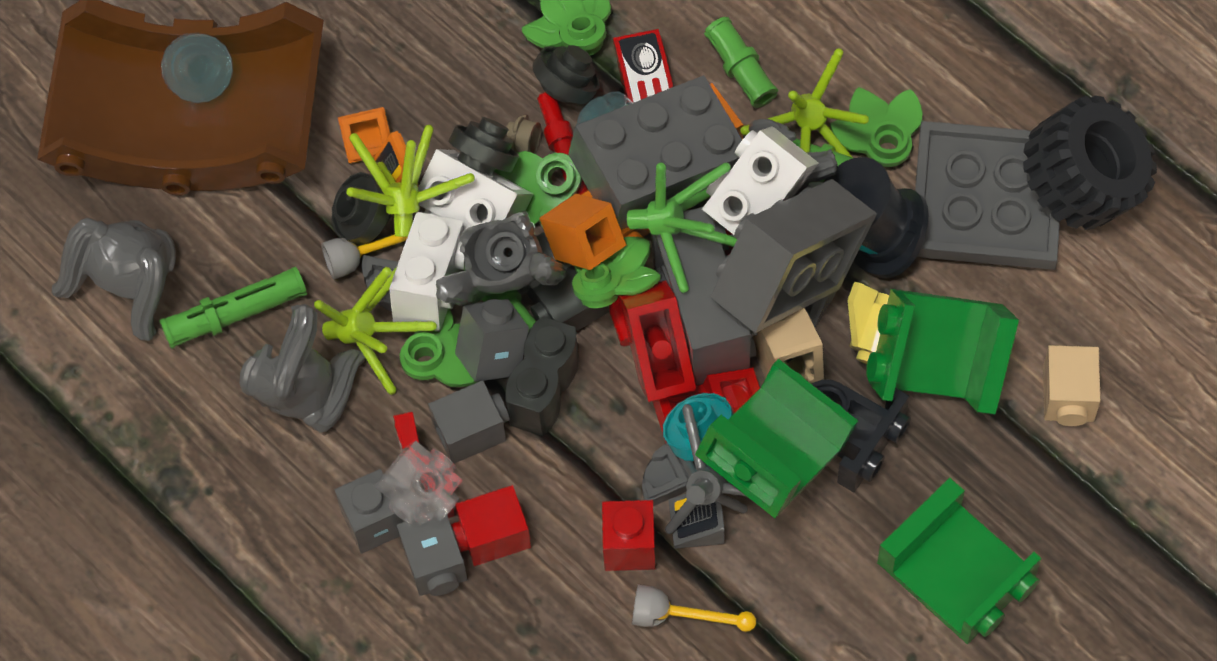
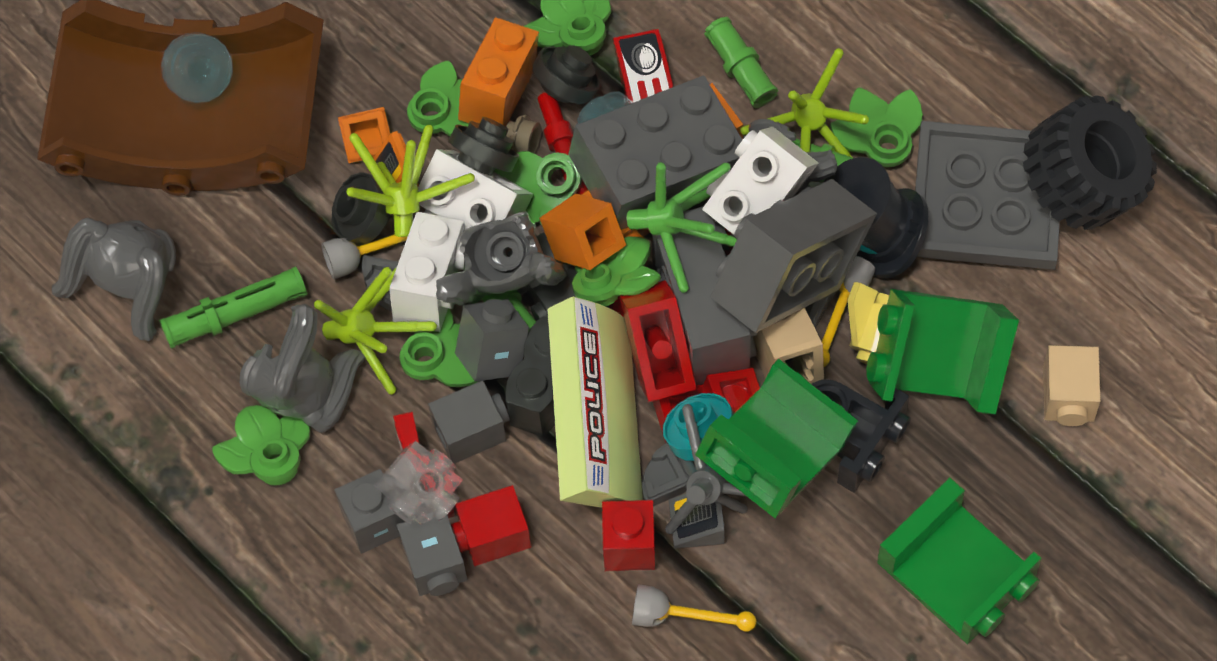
(264, 445): none -> bright green plate
(437, 93): none -> bright green plate
(498, 73): none -> orange brick
(593, 404): none -> yellowish green slope
(861, 272): none -> hinge

